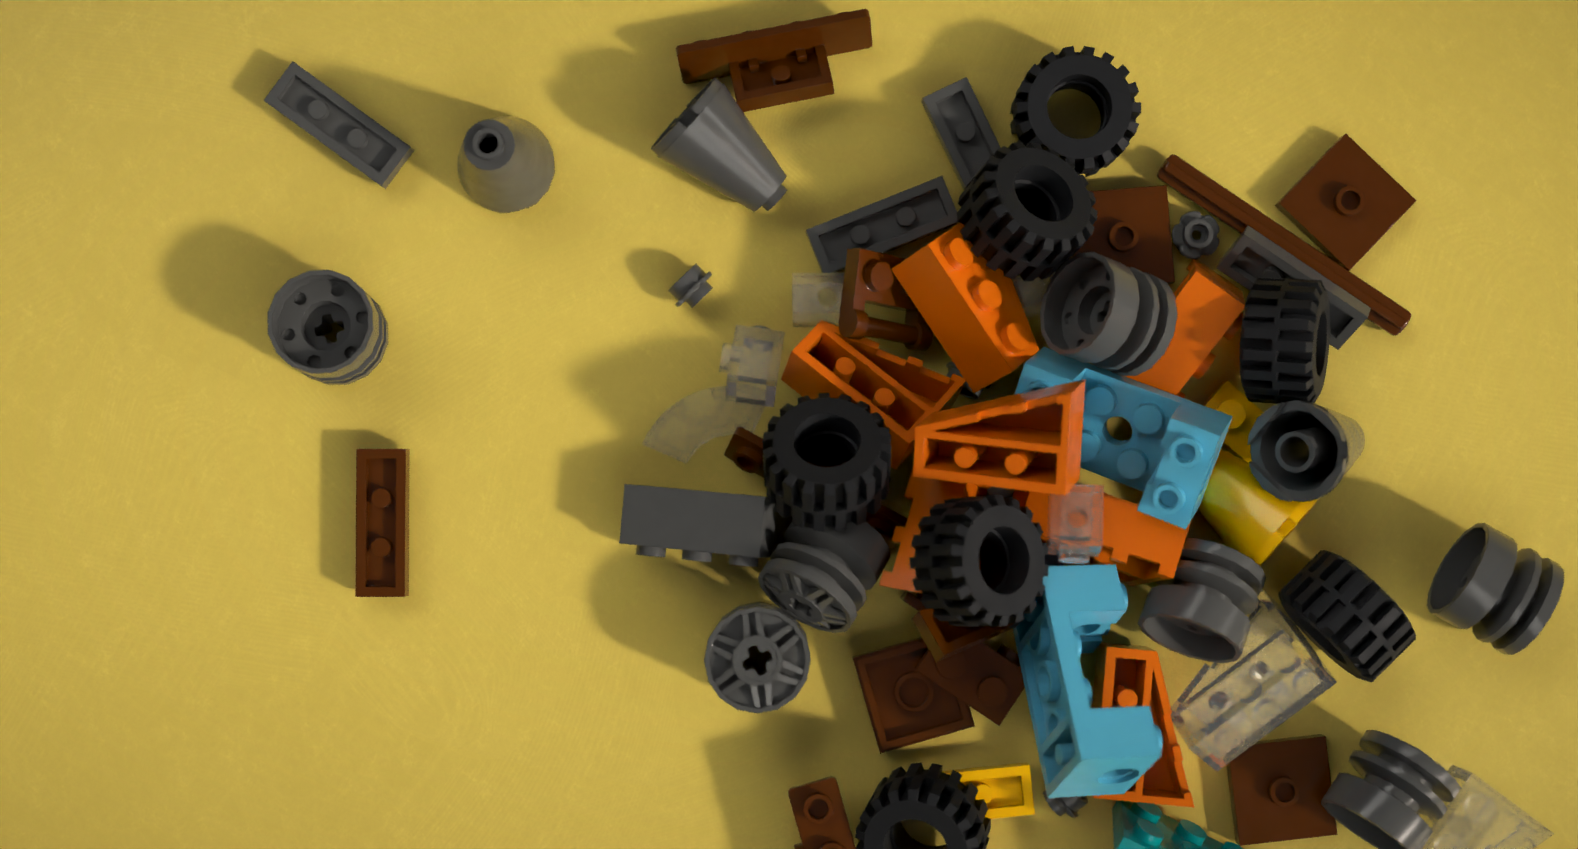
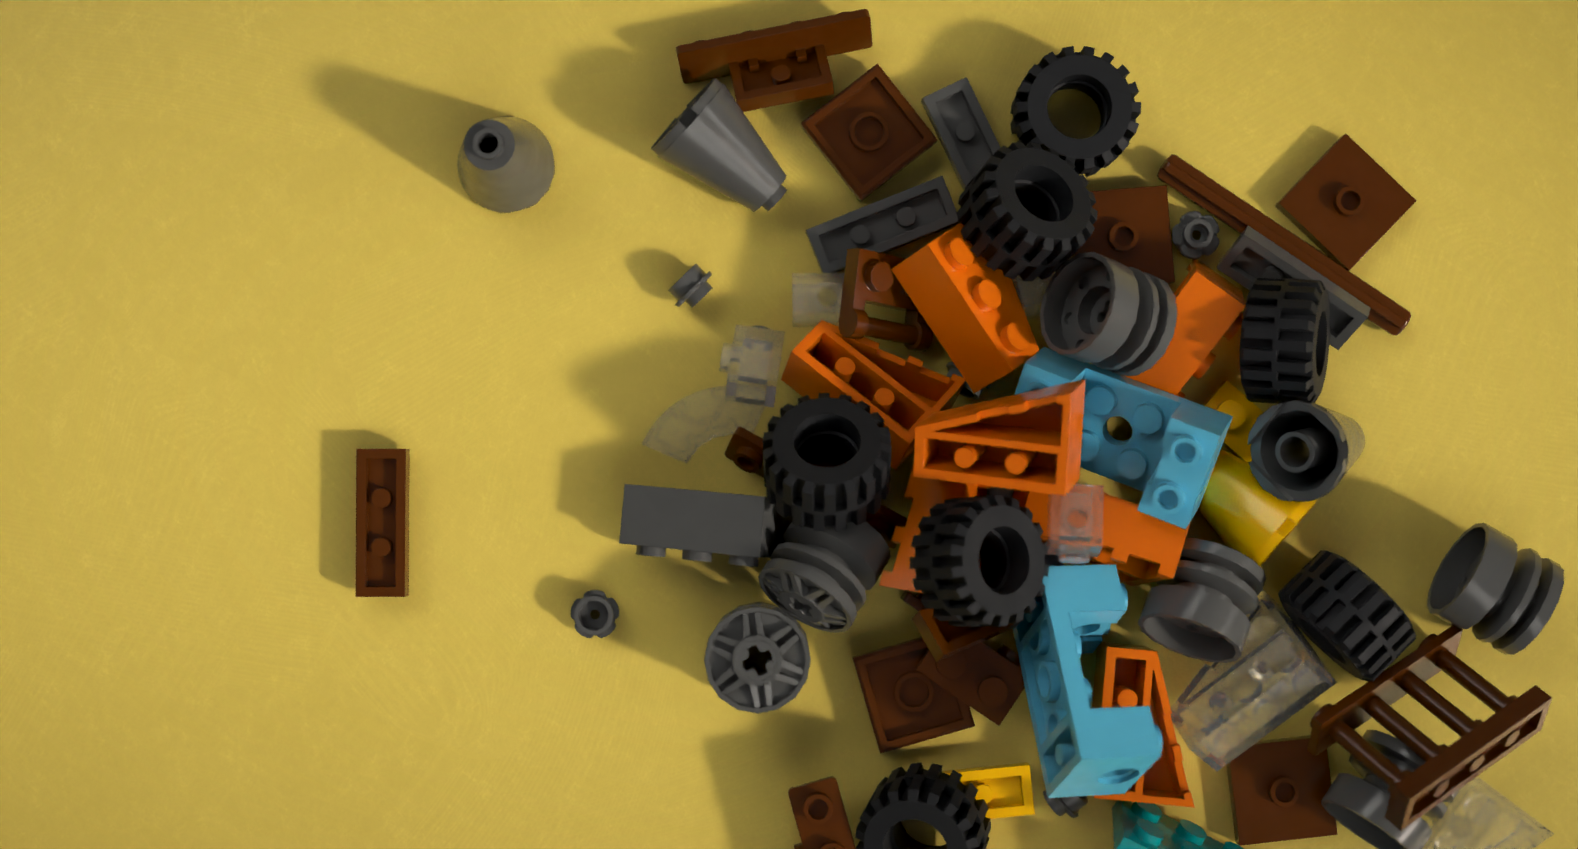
(304, 315): dark grey wheel -> none
(339, 125): dark grey plate -> none
(581, 614): none -> dark grey plate
(868, 132): none -> reddish brown plate
(1445, 766): none -> reddish brown fence

